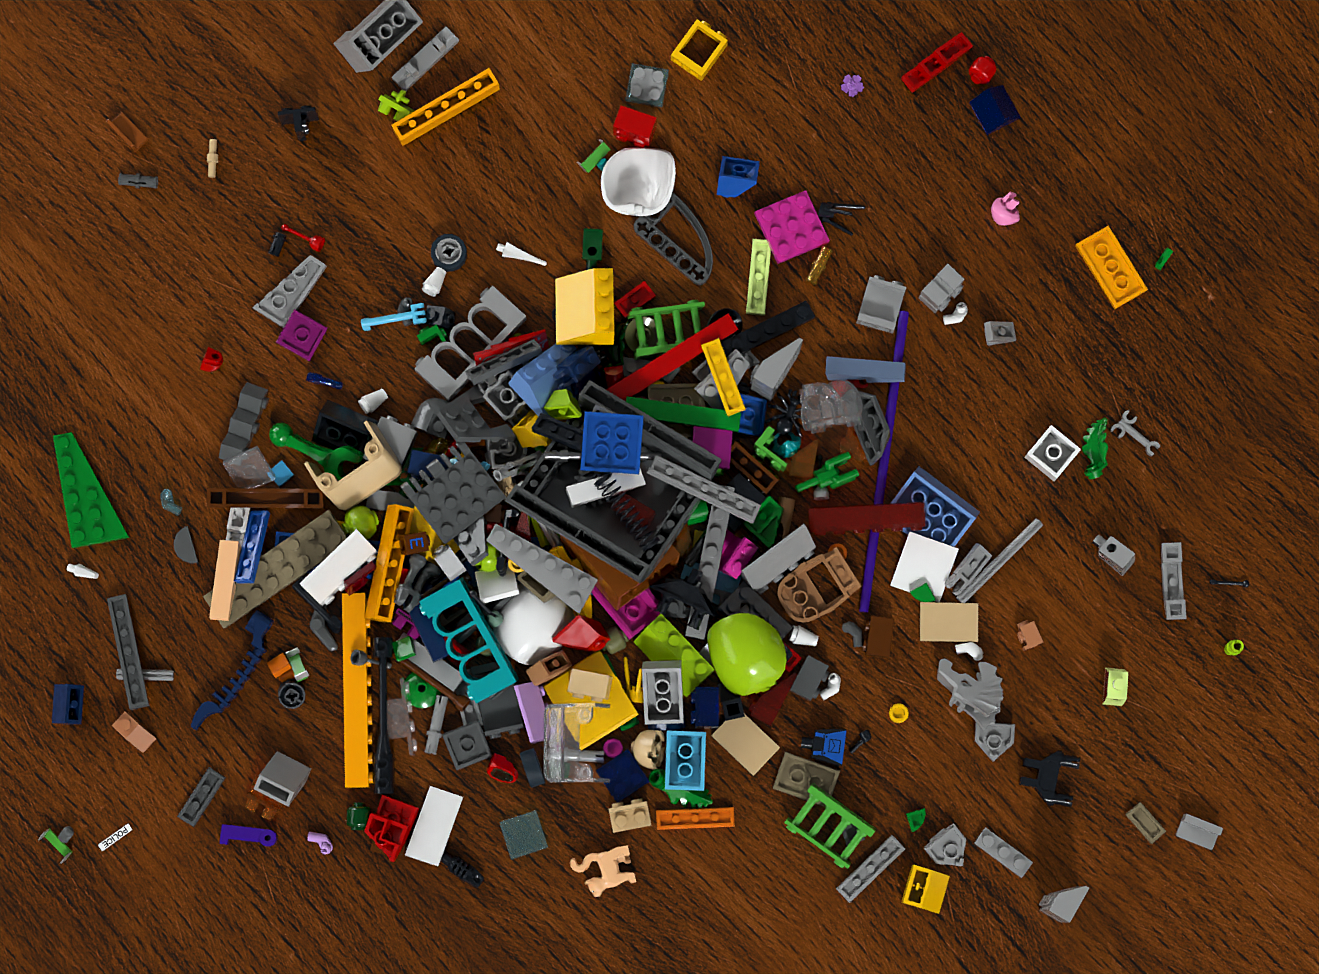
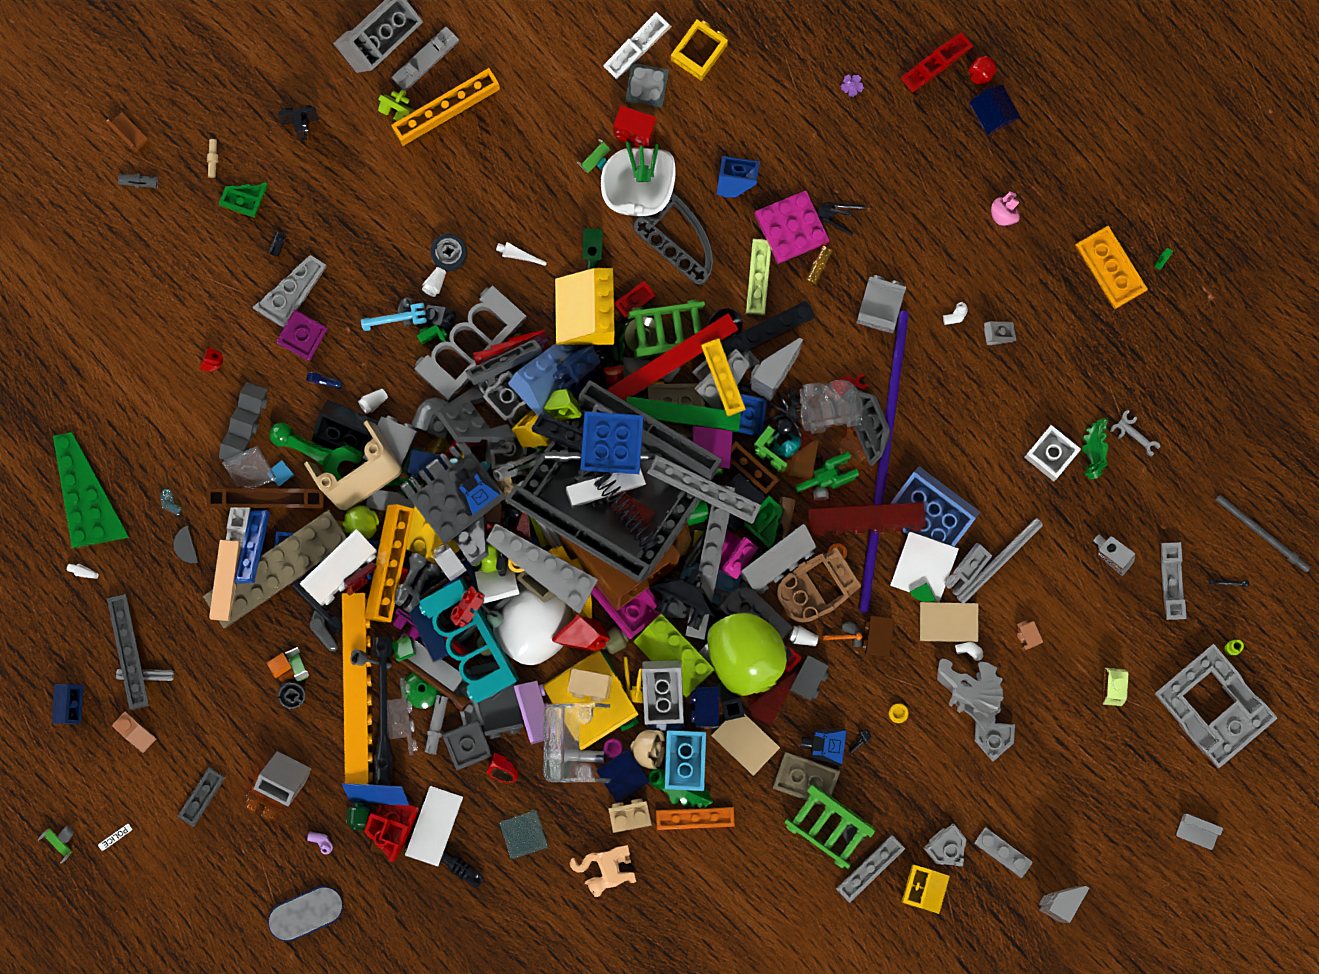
(243, 199): none -> green wing
(258, 625): dark blue piece -> none
(264, 836): dark purple leg -> none
(305, 913): none -> flat silver tile
(315, 242): red hinge -> none
(375, 794): none -> blue piece
(414, 542): reddish brown brick -> none
(461, 614): none -> red hinge
(474, 491): none -> torso
(532, 767): black wheel -> none
(548, 668): medium nougat brick -> none
(637, 45): none -> white slope
(642, 172): none -> green plant
(833, 686): white arm -> none
(858, 636): none -> orange hinge
(871, 370): sand blue slope -> none
(916, 819): green tile -> none
(938, 292): light grey brick -> none
(1047, 777): black connector -> none
(1145, 822): dark tan tile -> none
(1234, 726): none -> light grey piece
(1291, 556): none -> flat silver bar

